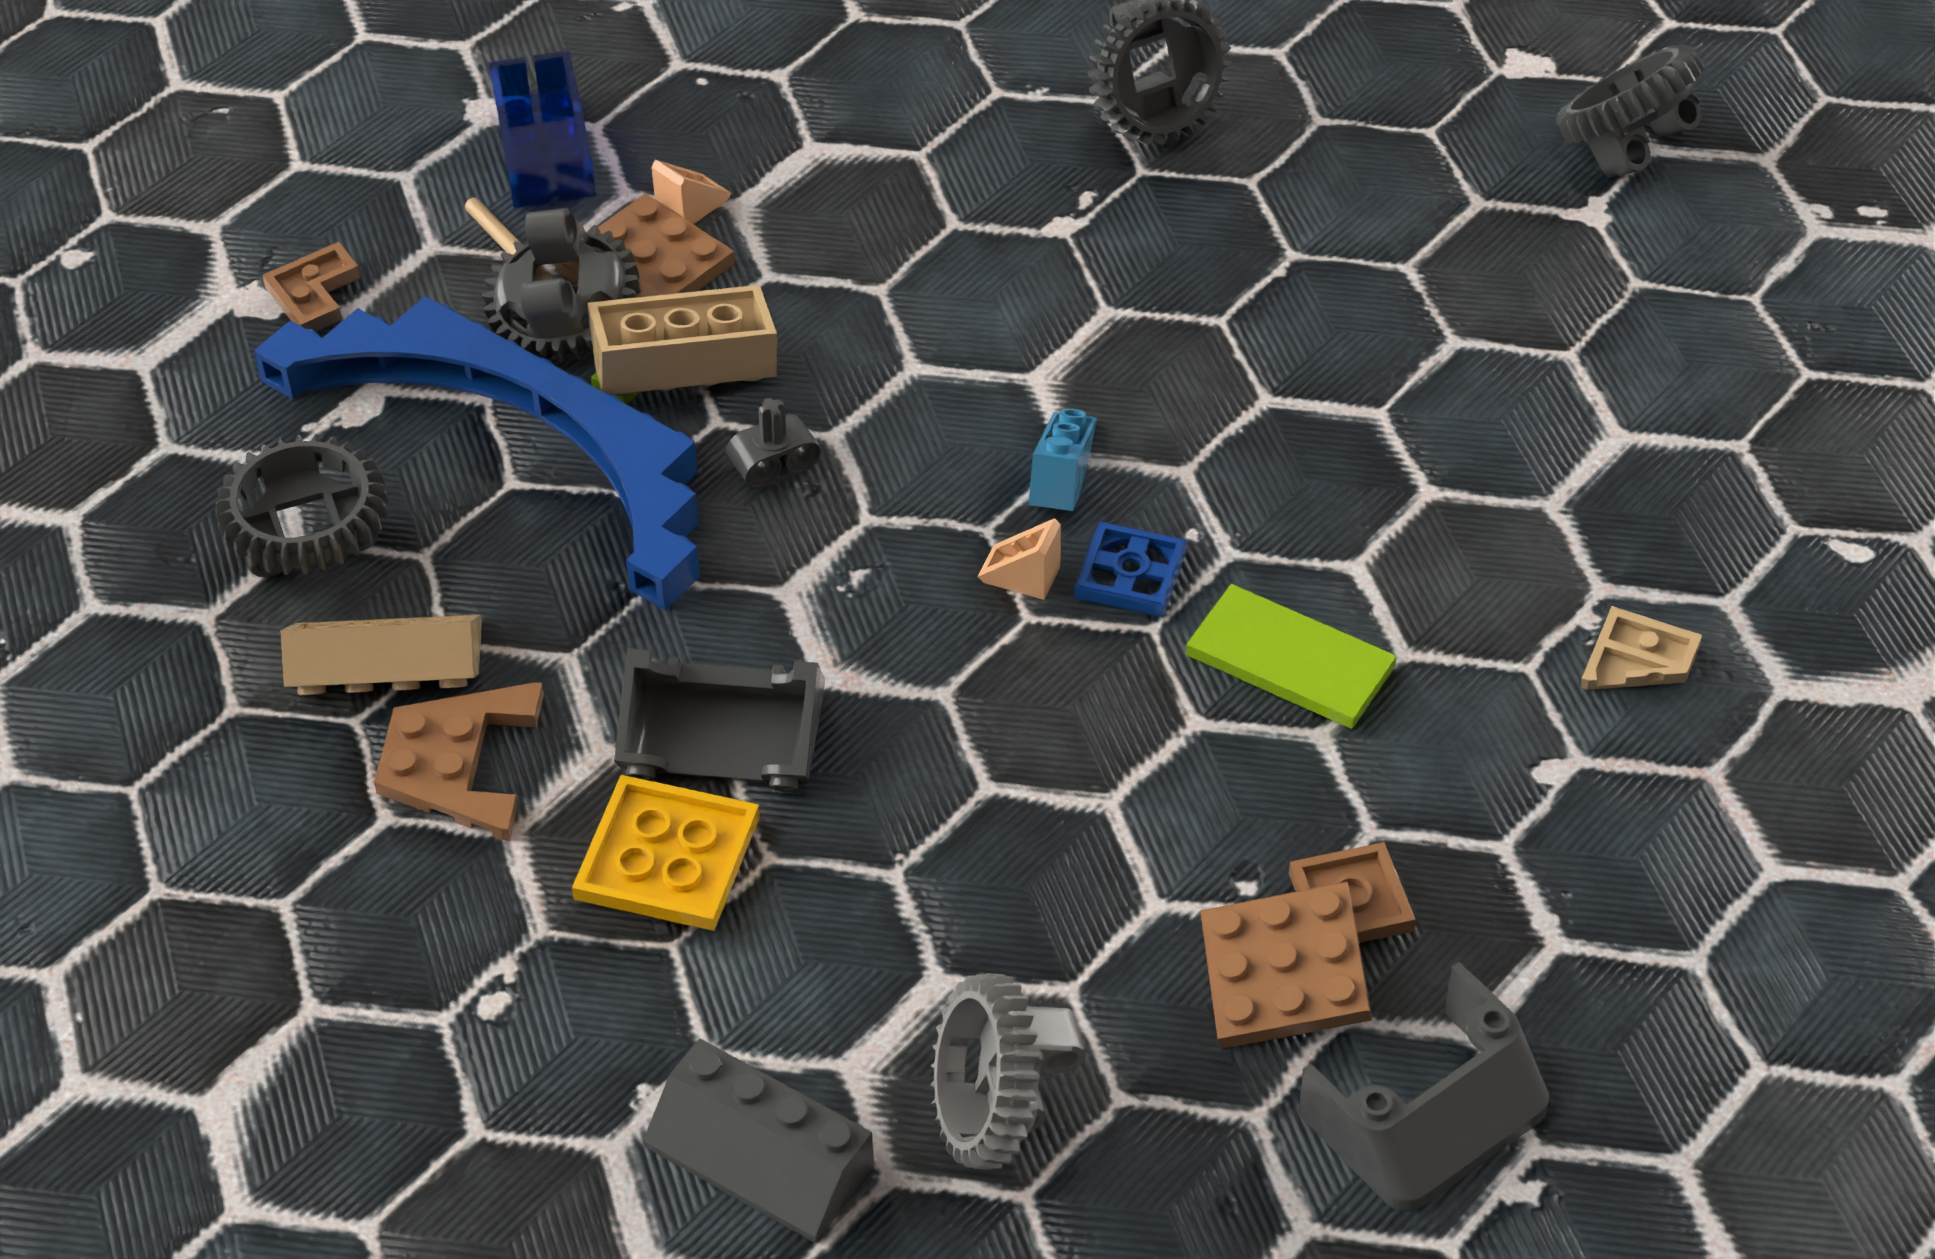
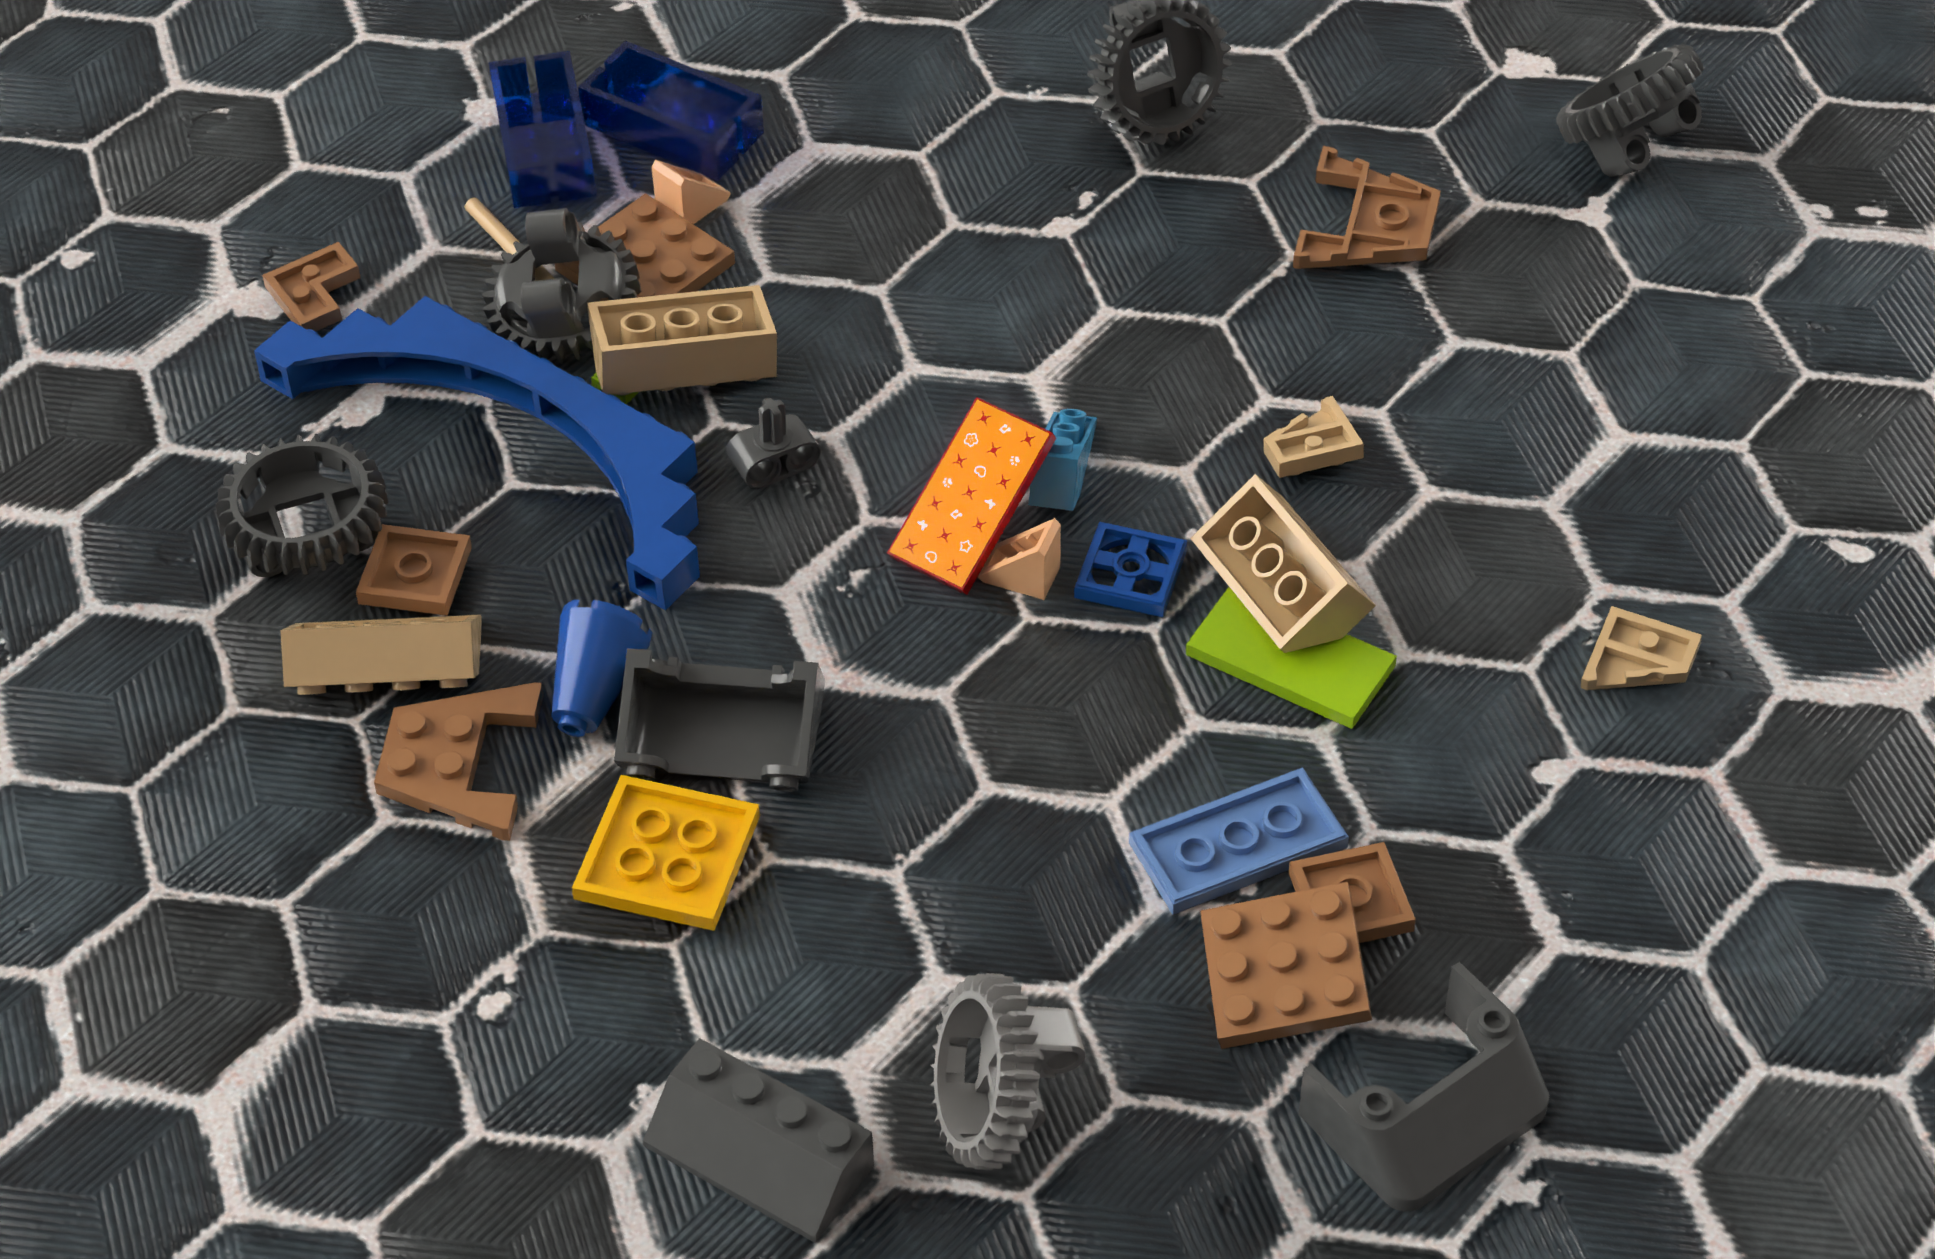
(414, 569): none -> medium nougat plate
(592, 662): none -> blue cone
(671, 110): none -> clear blue piece
(971, 495): none -> light orange tile
(1237, 840): none -> medium blue tile
(1281, 569): none -> tan slope
(1313, 442): none -> tan wing
(1387, 222): none -> medium nougat wing

